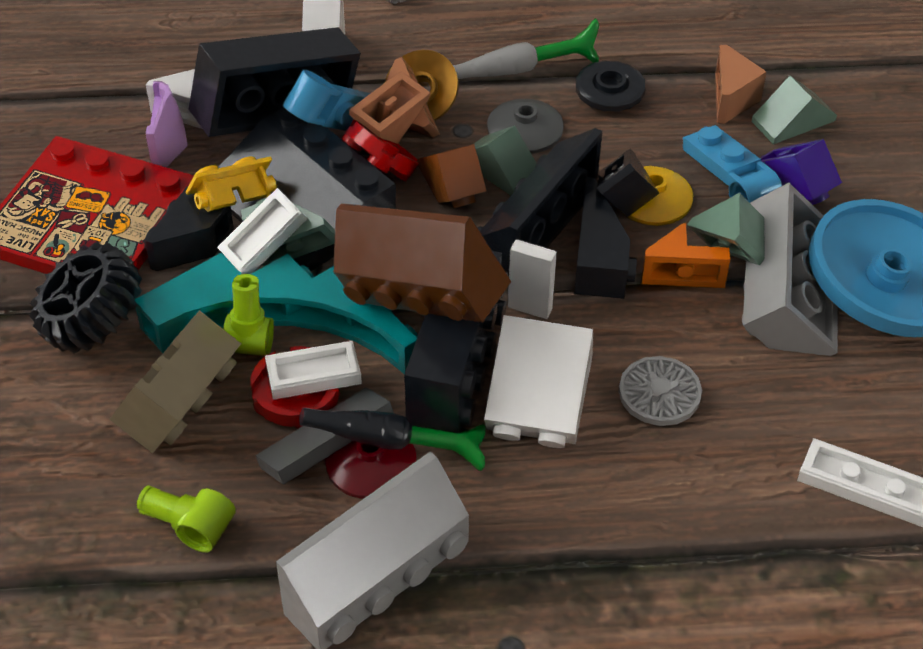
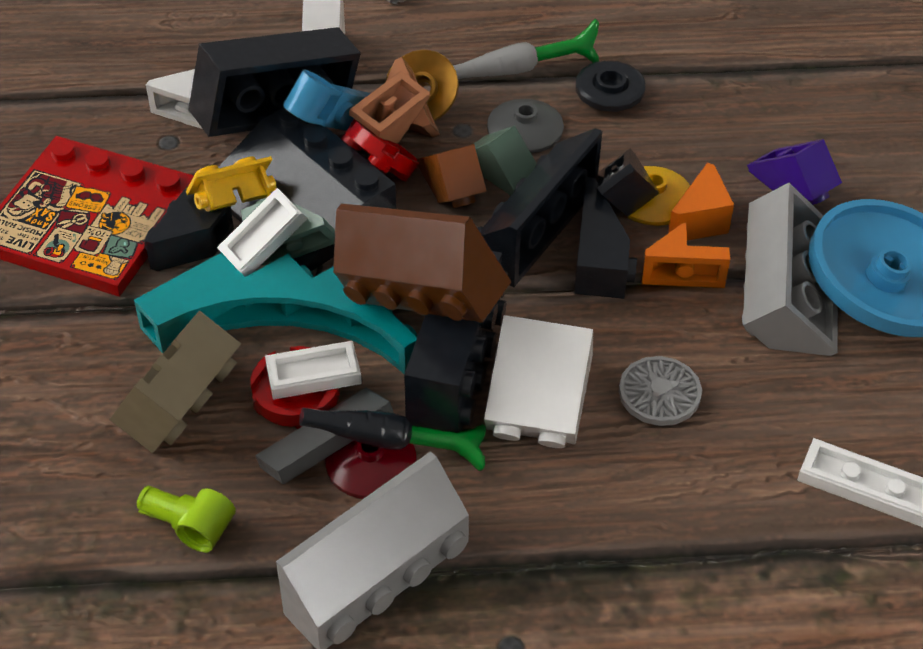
(86, 297): black gear -> none
(166, 132): lavender slope -> none
(247, 319): lime pin -> none
(531, 279): white tile -> none
(704, 206): none -> orange slope
(731, 163): dark azure plate -> none
(733, 225): sand green slope -> none
(737, 84): nougat slope -> none
(792, 112): sand green slope -> none

